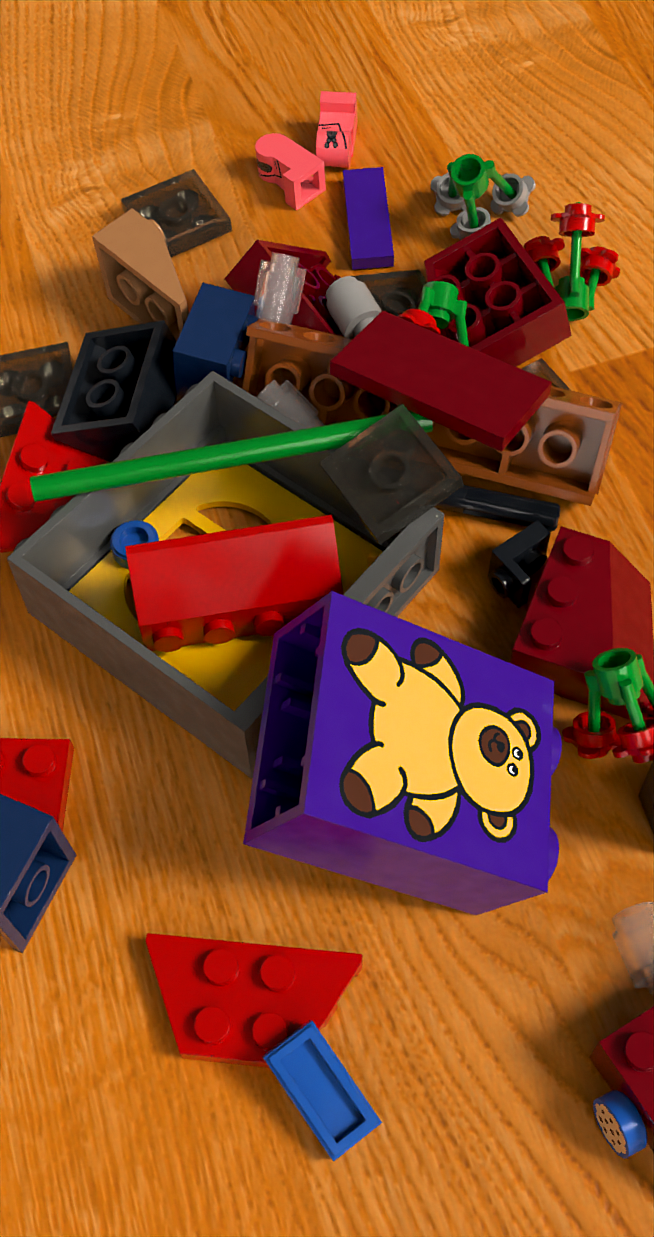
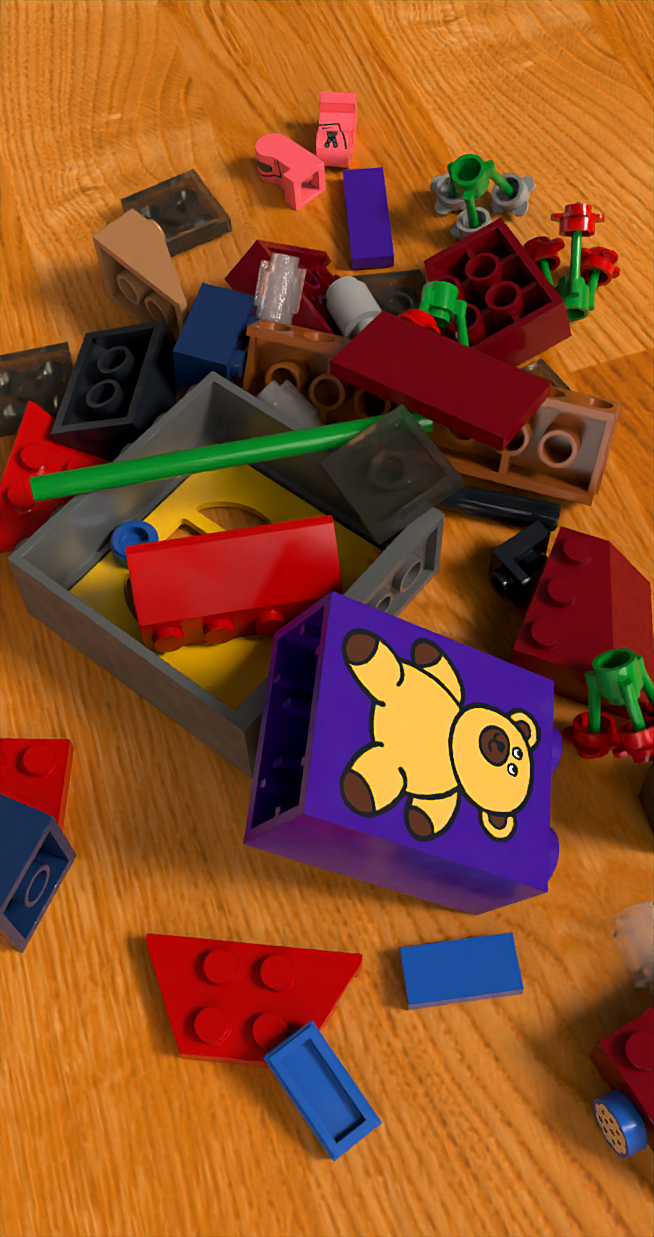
(461, 971): none -> blue tile

